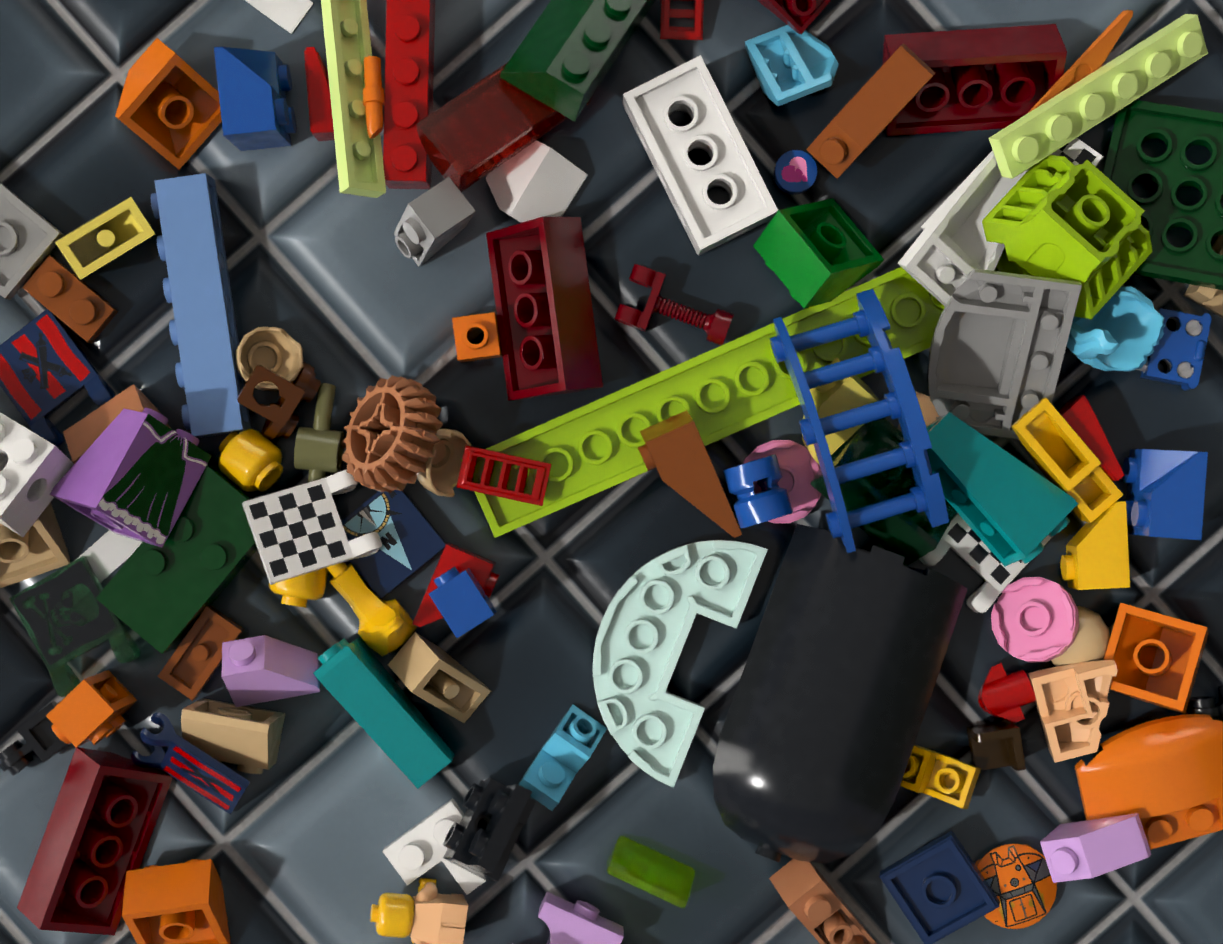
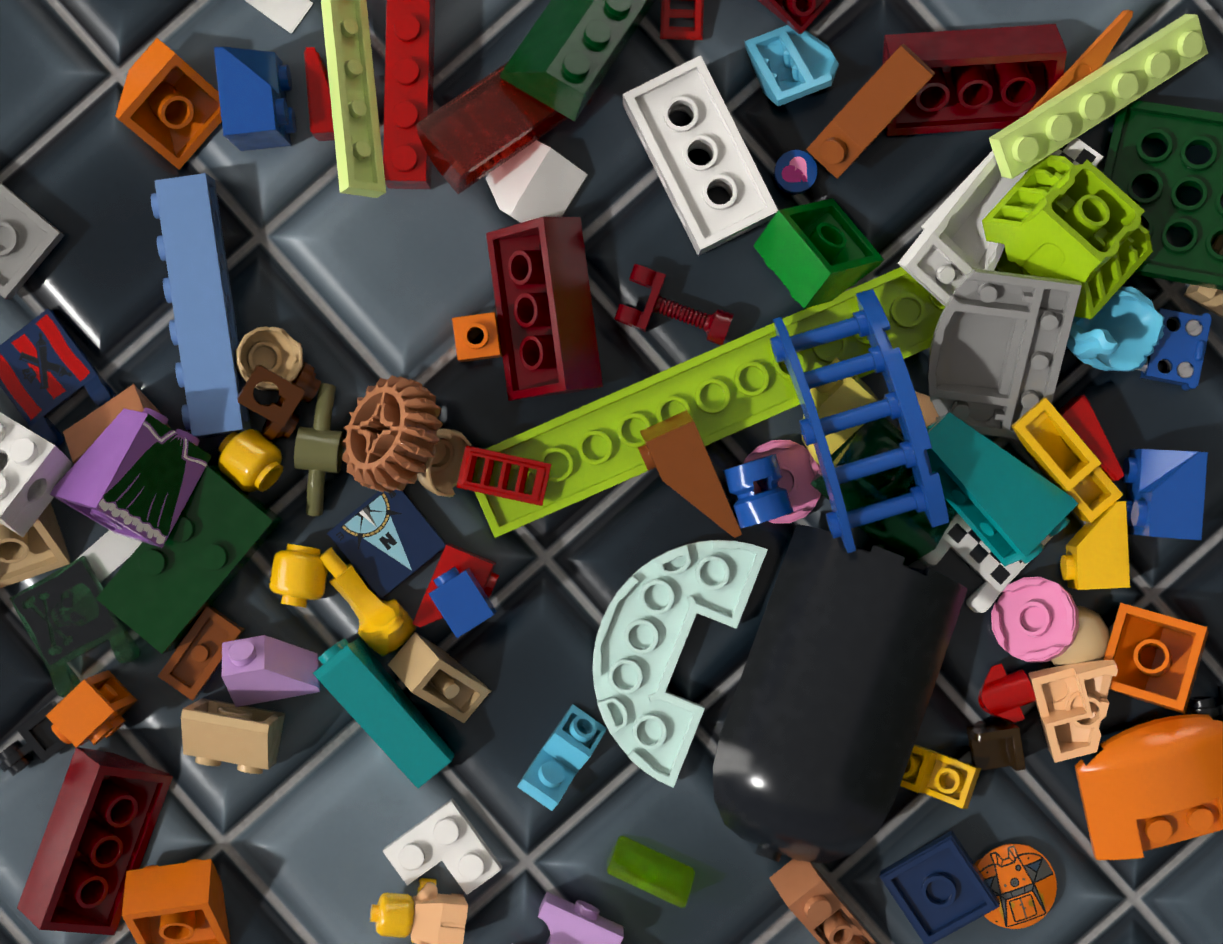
(70, 299): dark orange plate -> none
(104, 238): light yellow slope -> none
(190, 766): dark blue flag -> none
(302, 529): white flag -> none
(373, 95): orange piece -> none
(432, 221): light grey slope -> none
(489, 850): black brick -> none
(1094, 847): lavender slope -> none

